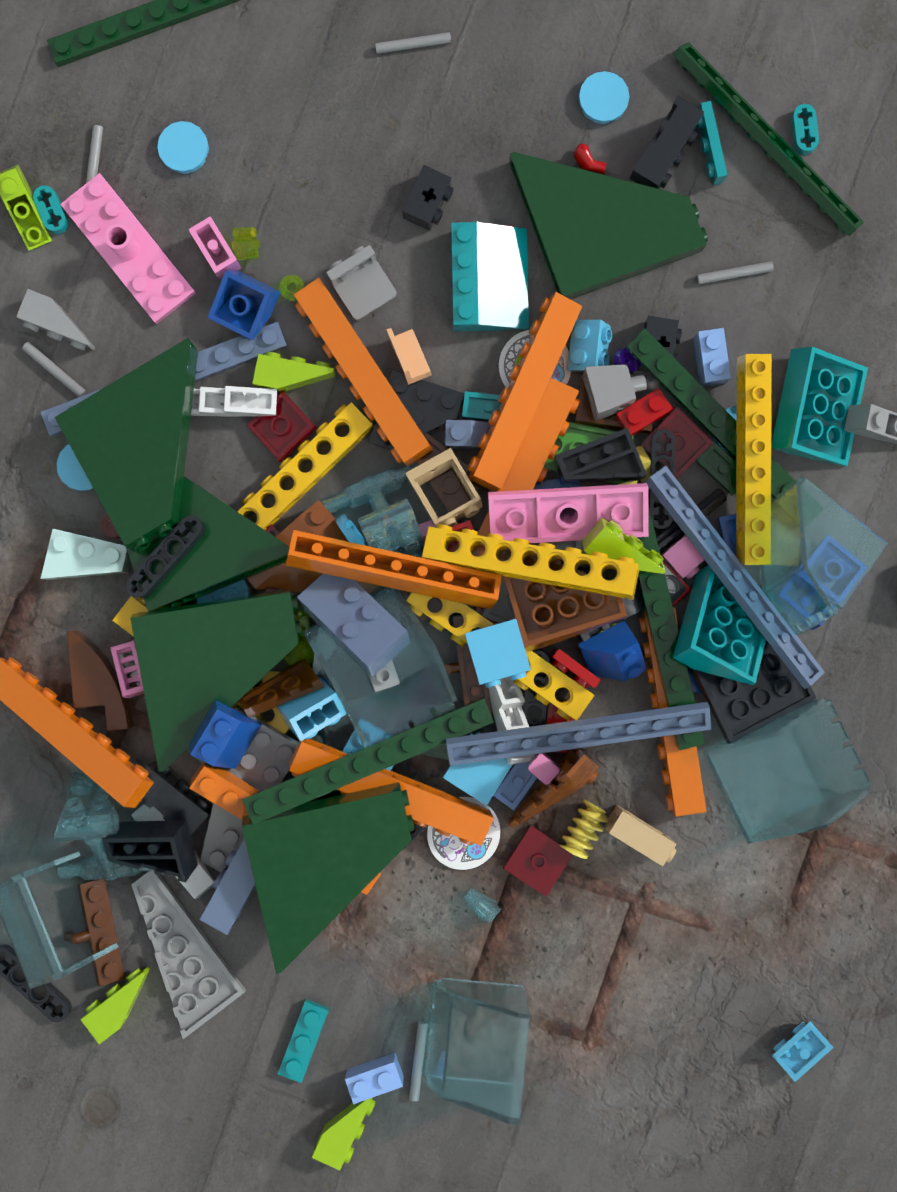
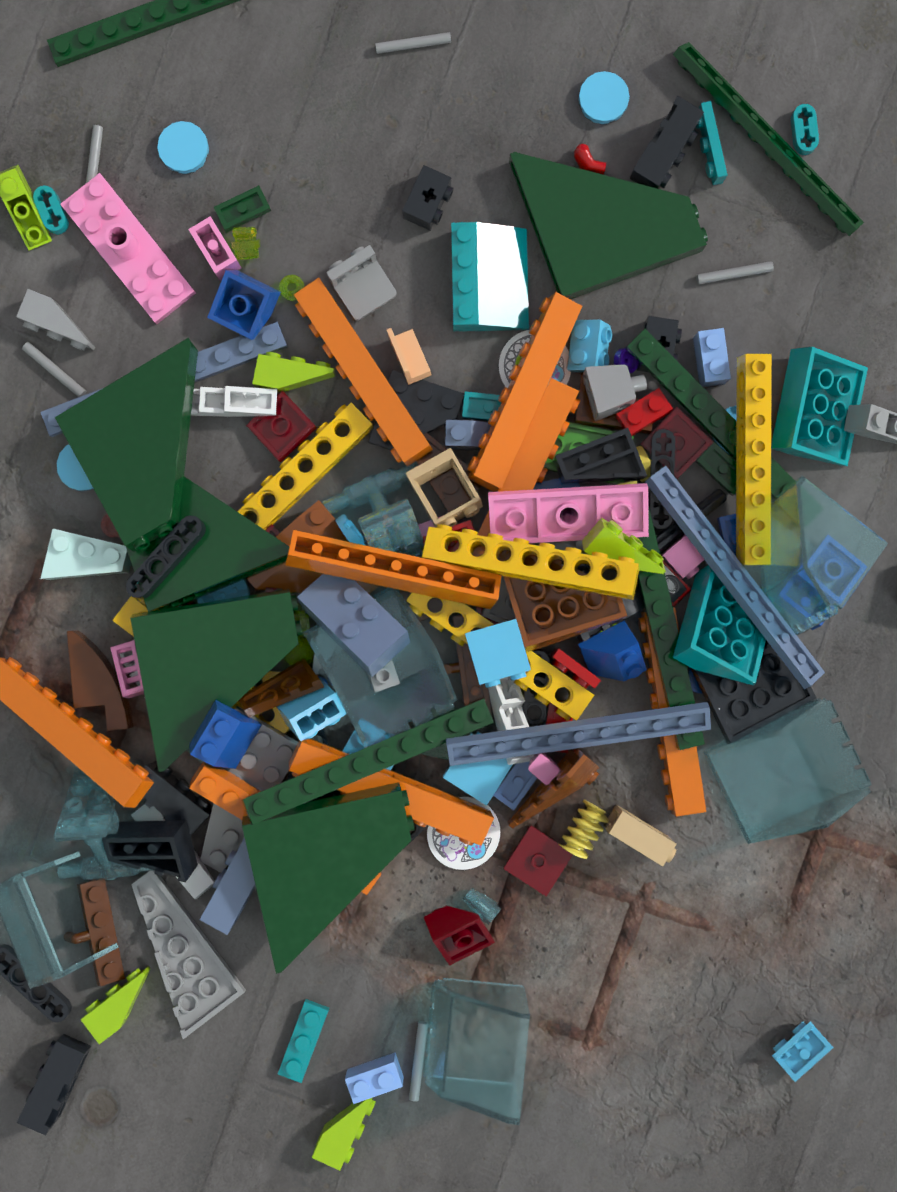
(54, 1084): none -> black wedge
(242, 208): none -> dark green plate
(457, 933): none -> dark red slope

